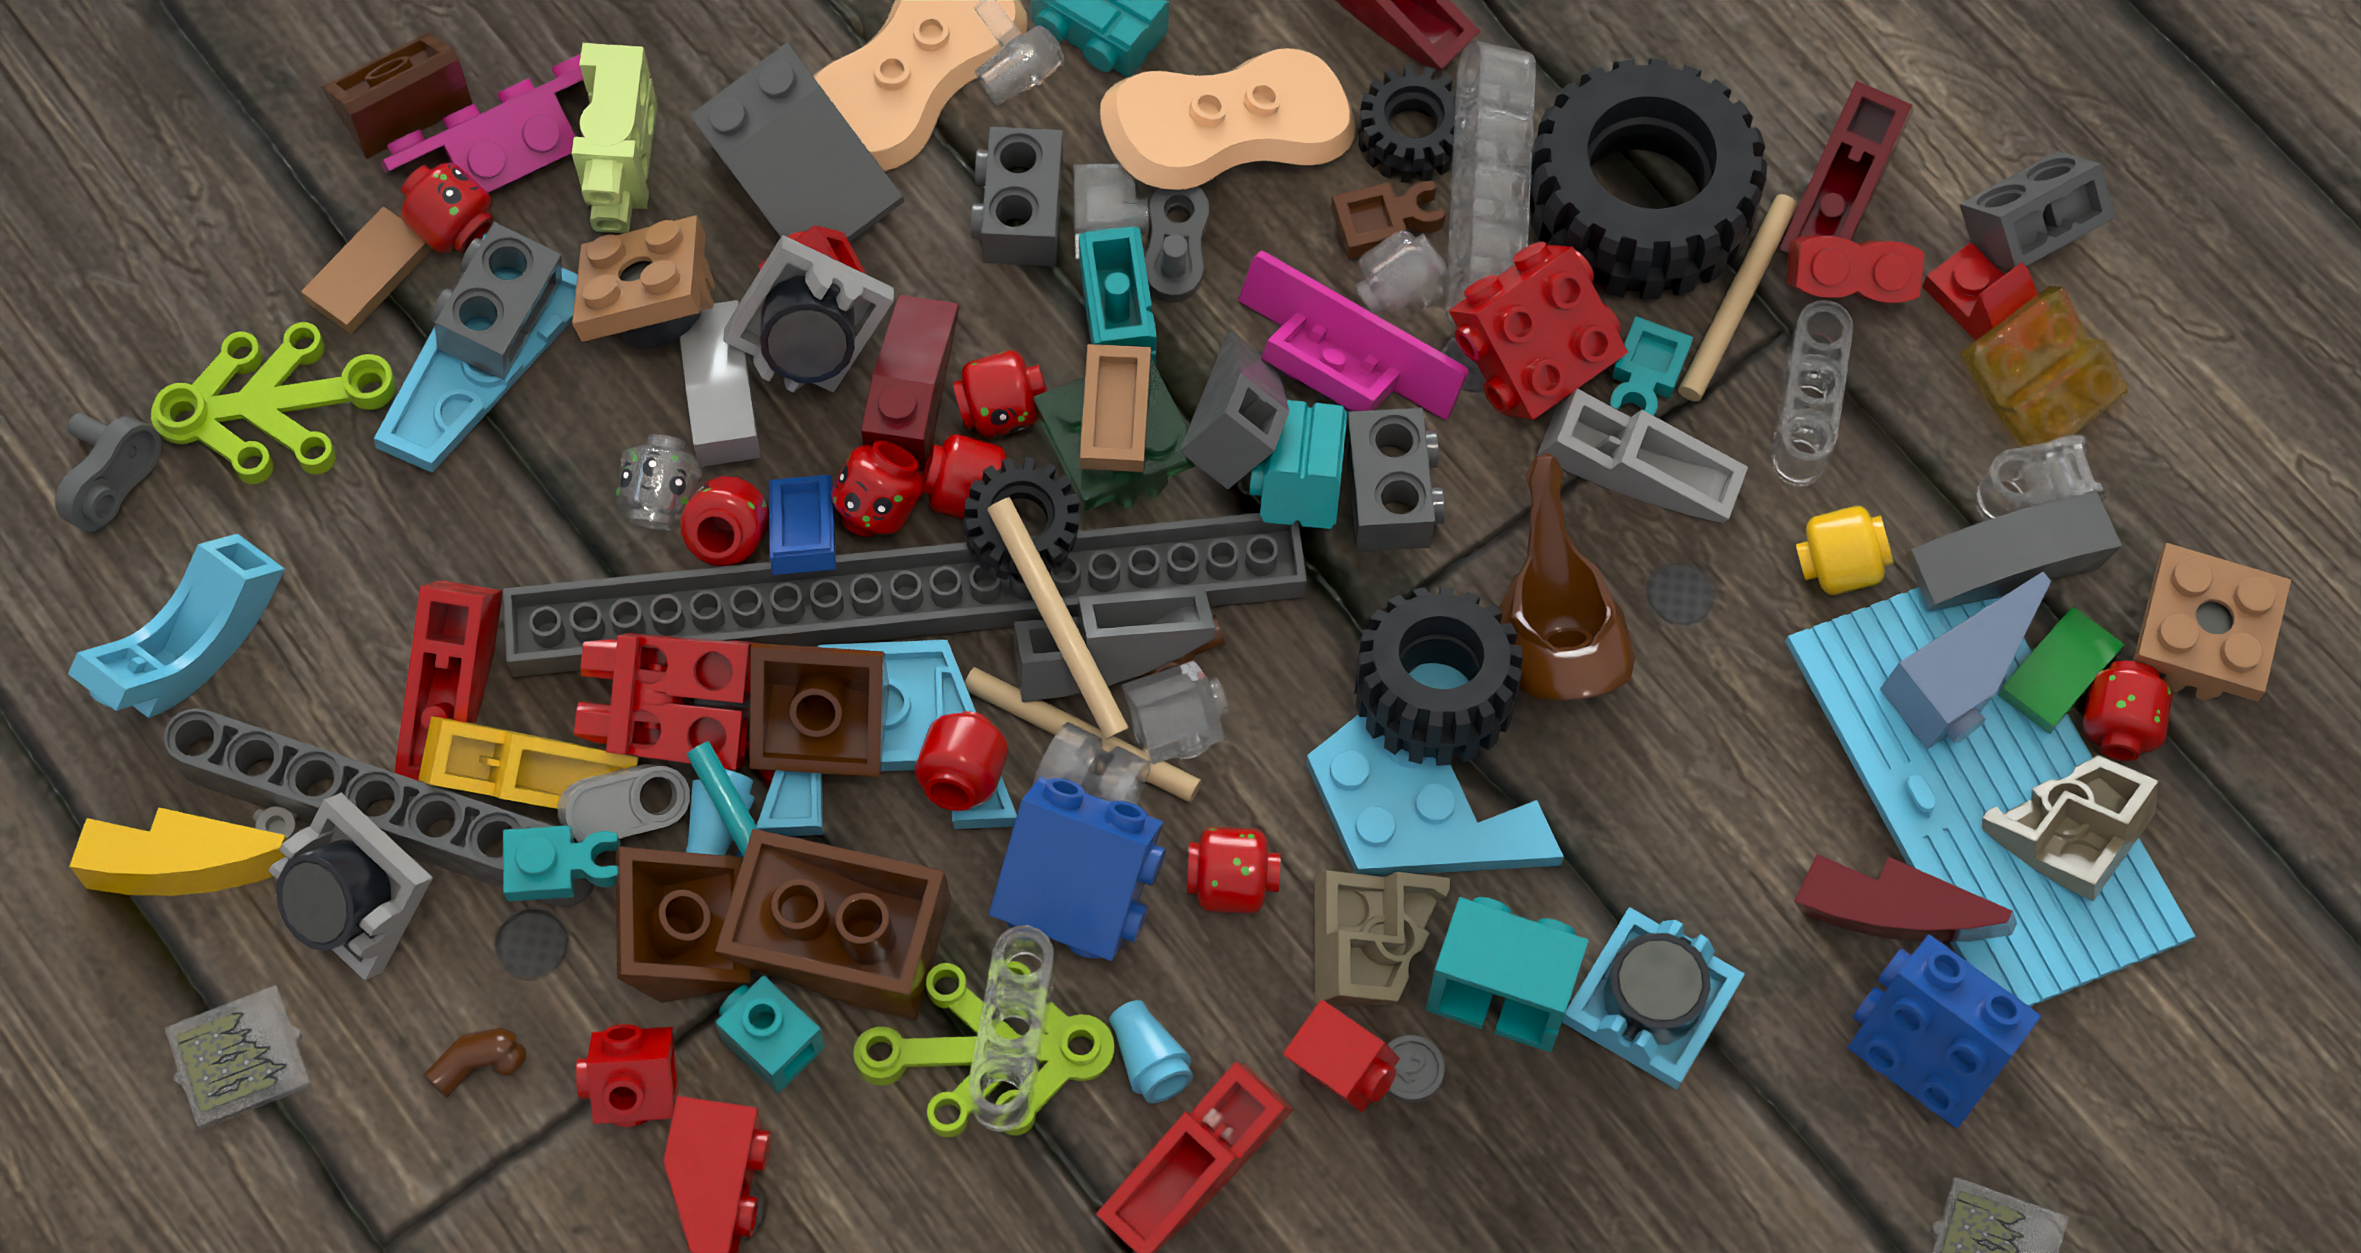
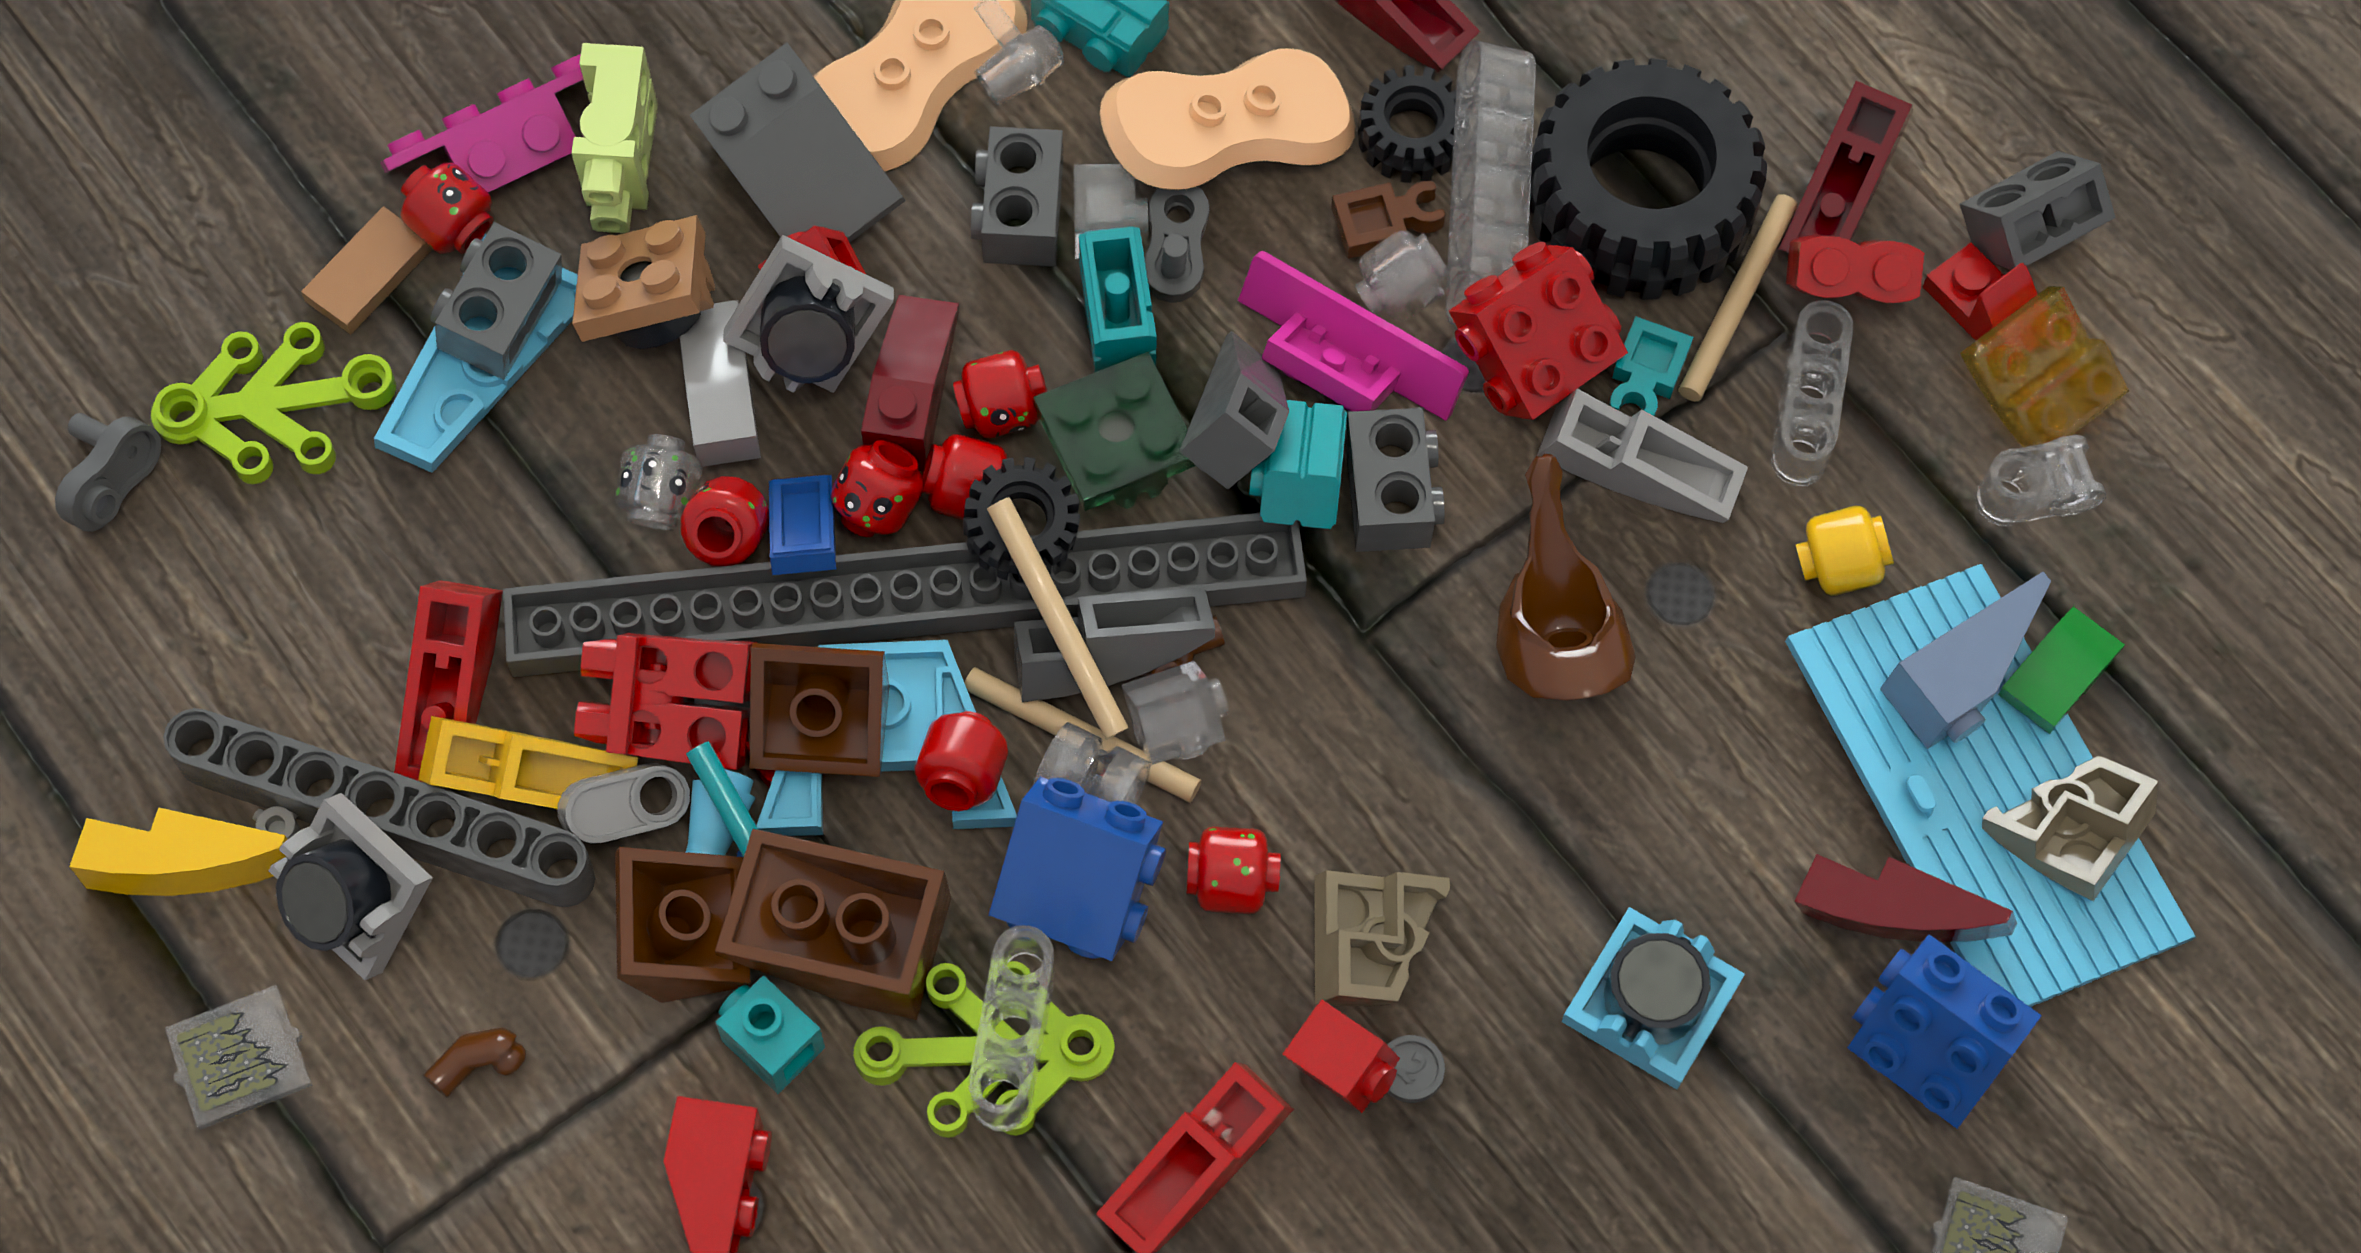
(192, 634): medium azure arch -> none
(399, 93): reddish brown slope -> none
(546, 862): teal plate -> none
(629, 1075): red brick -> none
(1115, 408): medium nougat tile -> none
(1151, 1055): medium azure cone -> none
(1415, 814): medium azure wing -> none
(1444, 632): black tyre -> none
(1508, 957): teal piece -> none
(2011, 549): dark grey slope -> none
(2127, 710): red head -> none
(2211, 624): medium nougat piece -> none

